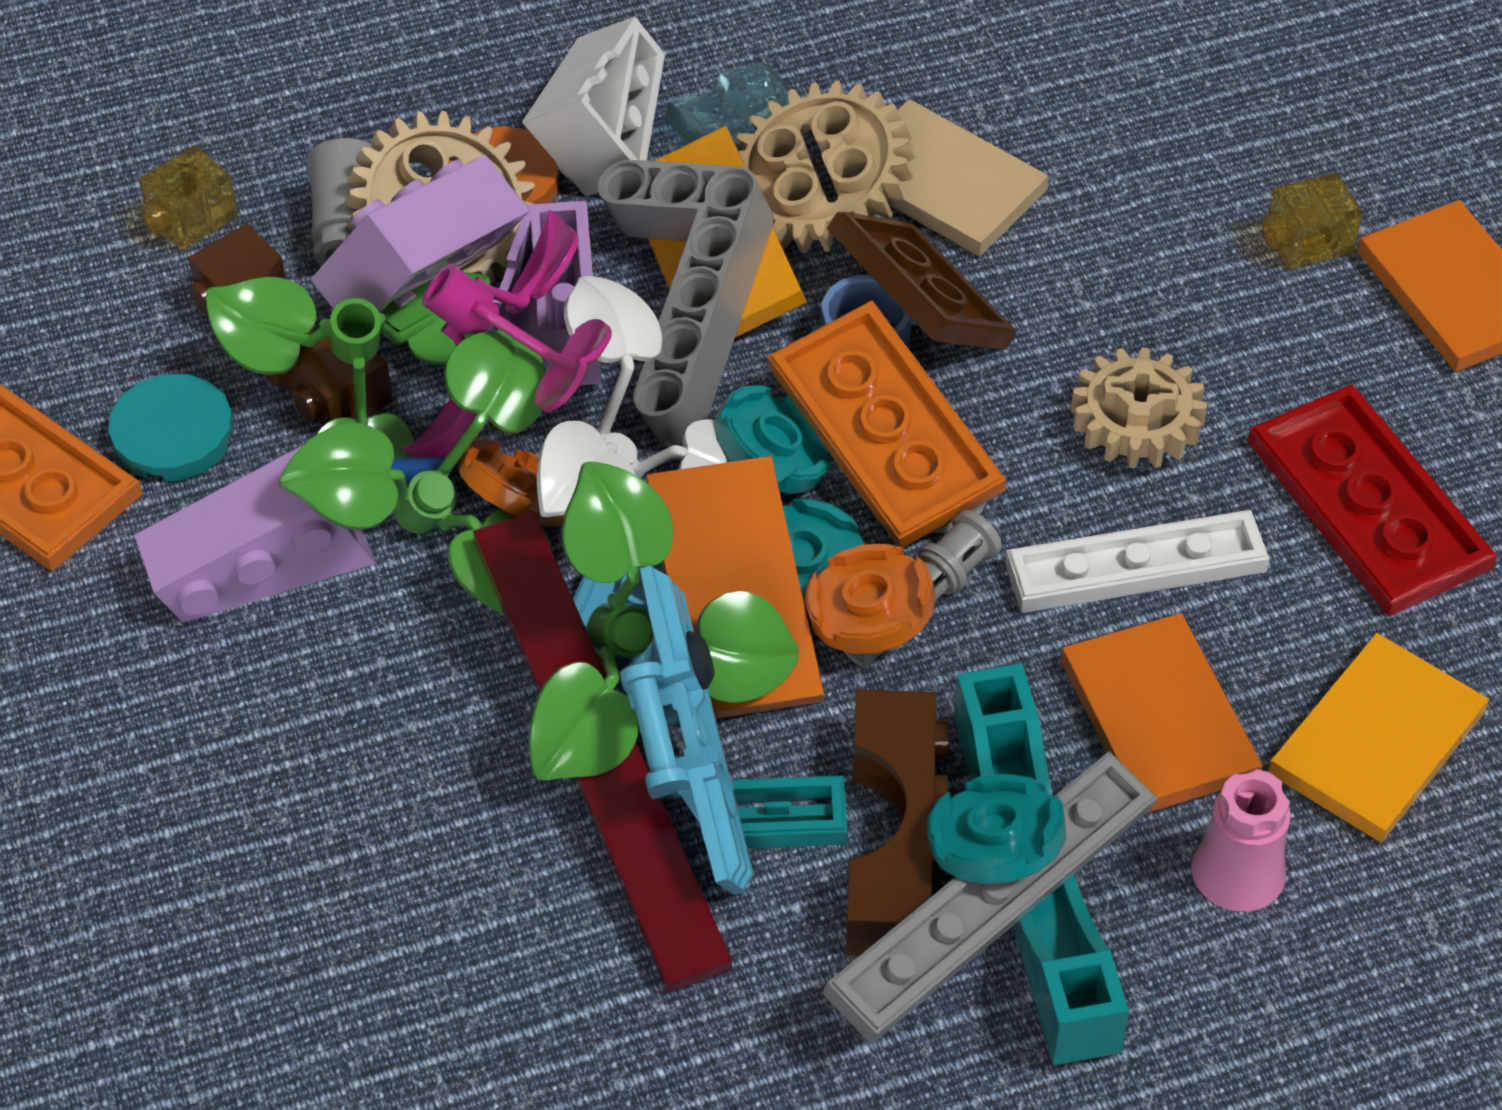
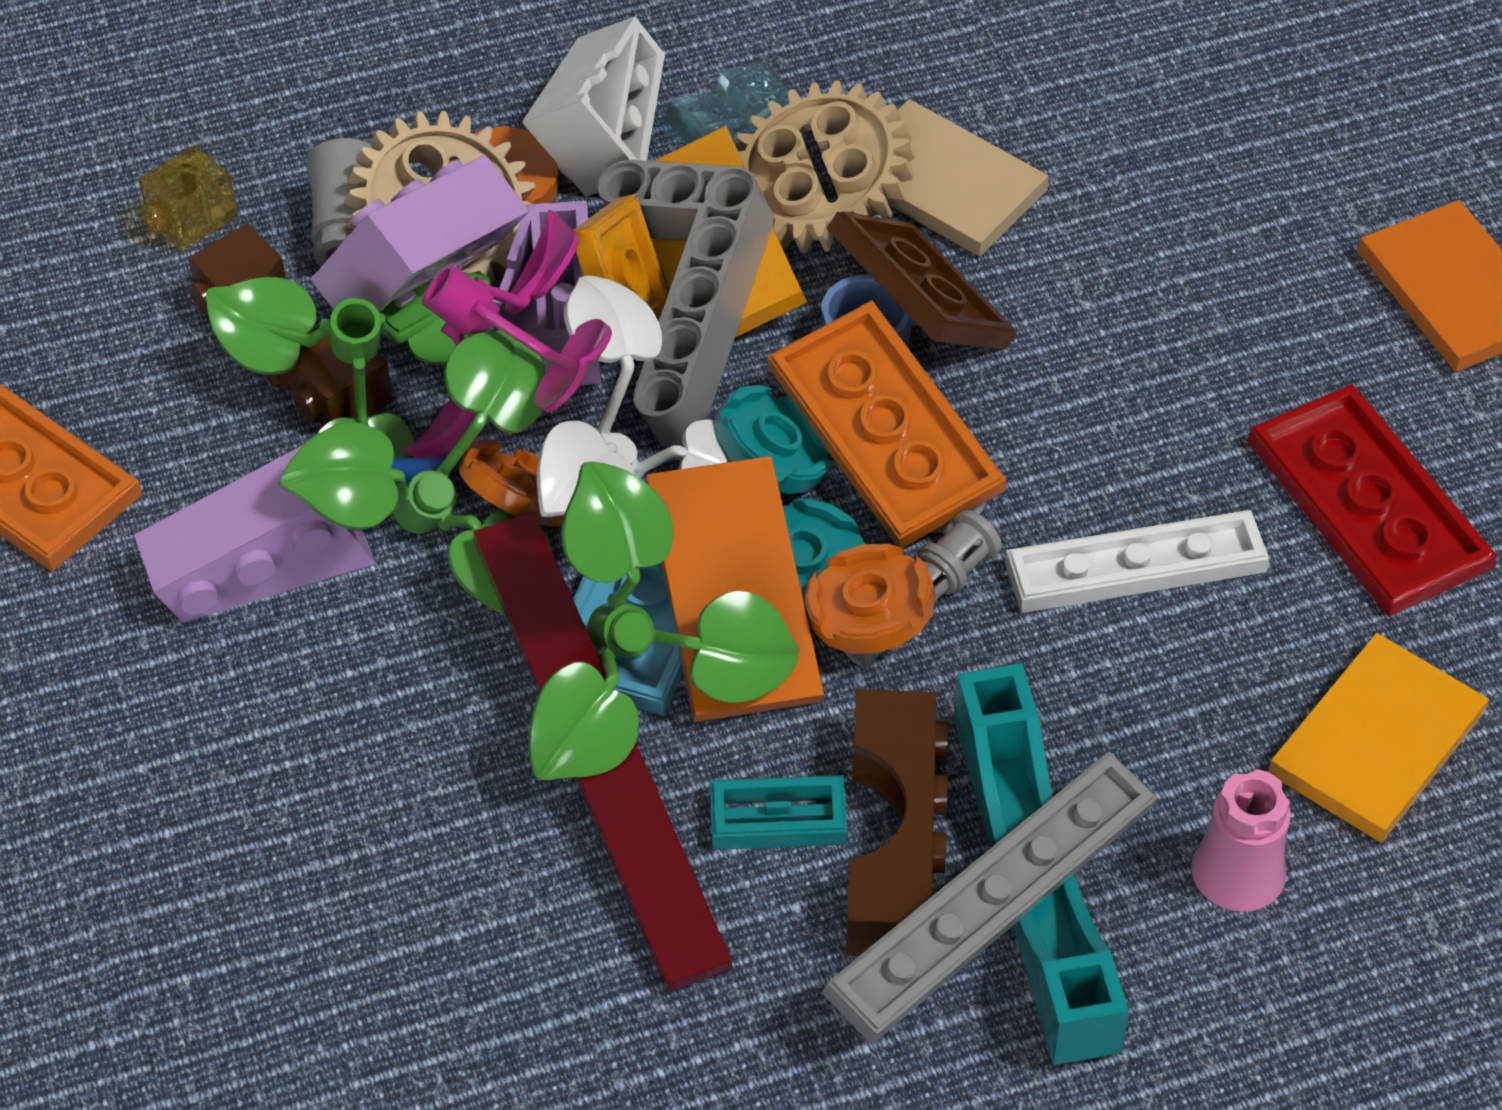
(171, 427): teal tile -> none
(620, 249): none -> light orange tile
(676, 692): medium azure piece -> none
(996, 829): teal tile -> none
(1138, 407): tan gear -> none
(1160, 709): orange tile -> none
(1312, 221): clear yellow brick -> none

